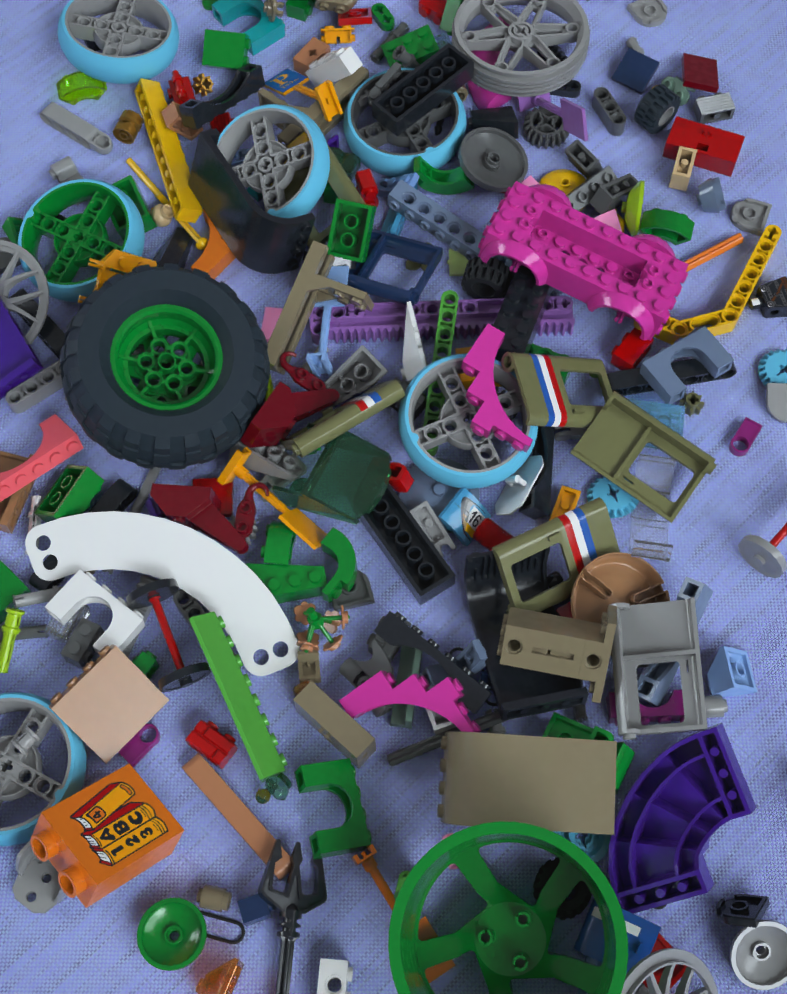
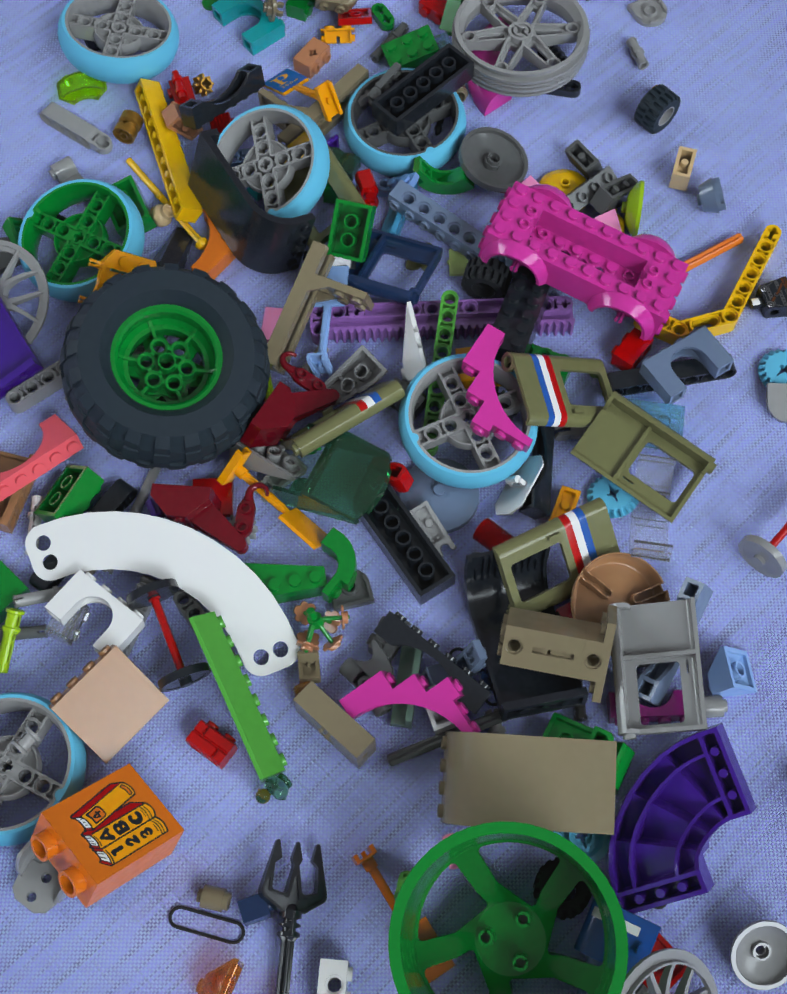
(50, 332): black beam -> none
(79, 647): dark grey brick -> none
(136, 748): magenta piece -> none
(146, 663): green brick -> none
(156, 930): green dish -> none
(225, 49): green brick -> none
(236, 812): nougat beam -> none
(278, 543): green brick -> none
(334, 66): white wedge -> none
(338, 778): green arch -> none
(407, 60): dark grey pin -> none
(463, 515): dark azure slope -> none
(500, 118): black slope -> none
(545, 132): dark grey gear -> none
(554, 578): black hinge -> none
(572, 114): medium lavender piece -> none
(608, 111): dark grey beam -> none
(635, 71): dark blue tile -> none
(667, 225): green brick -> none
(676, 85): sand green bracket -> none
(691, 403): olive gear -> none
(700, 73): dark red tile -> none
(713, 108): brick -> none
(715, 147): red brick -> none
(742, 910): black tile -> none
(747, 434): magenta piece -> none
(750, 215): light grey tile -> none

